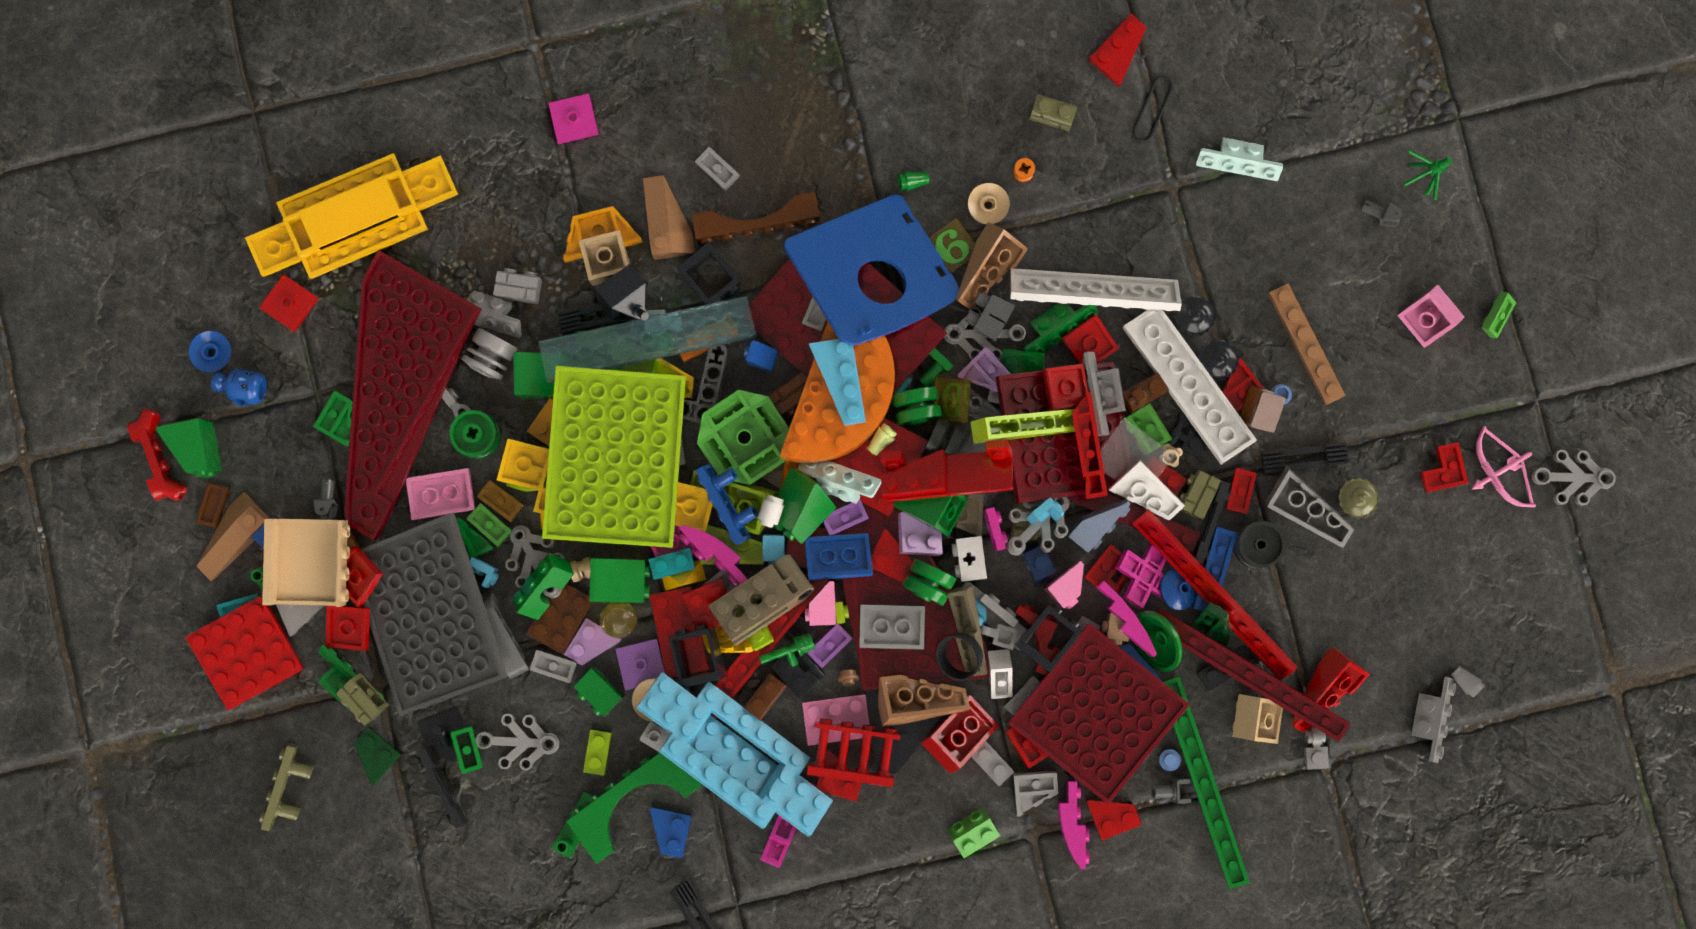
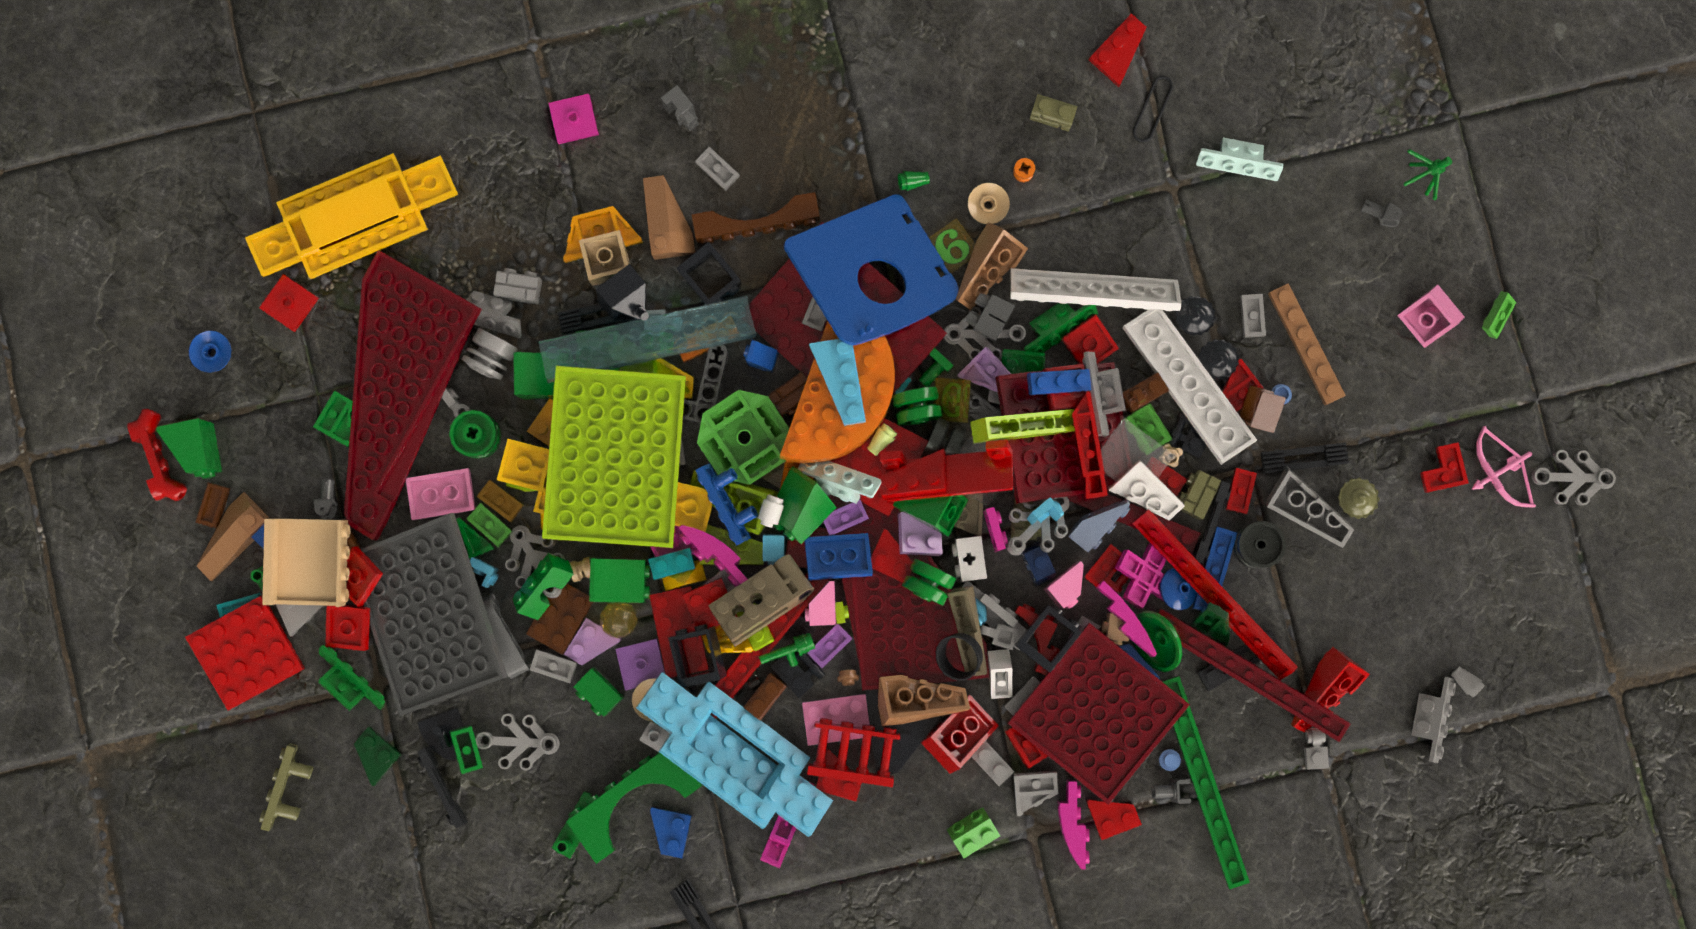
(241, 386): blue piece -> none
(362, 699): olive brick -> none
(597, 752): lime plate -> none
(684, 110): none -> dark grey hips
(892, 626): light grey plate -> none
(1059, 382): none -> blue plate
(1252, 315): none -> light grey plate
(1257, 719): tan slope -> none

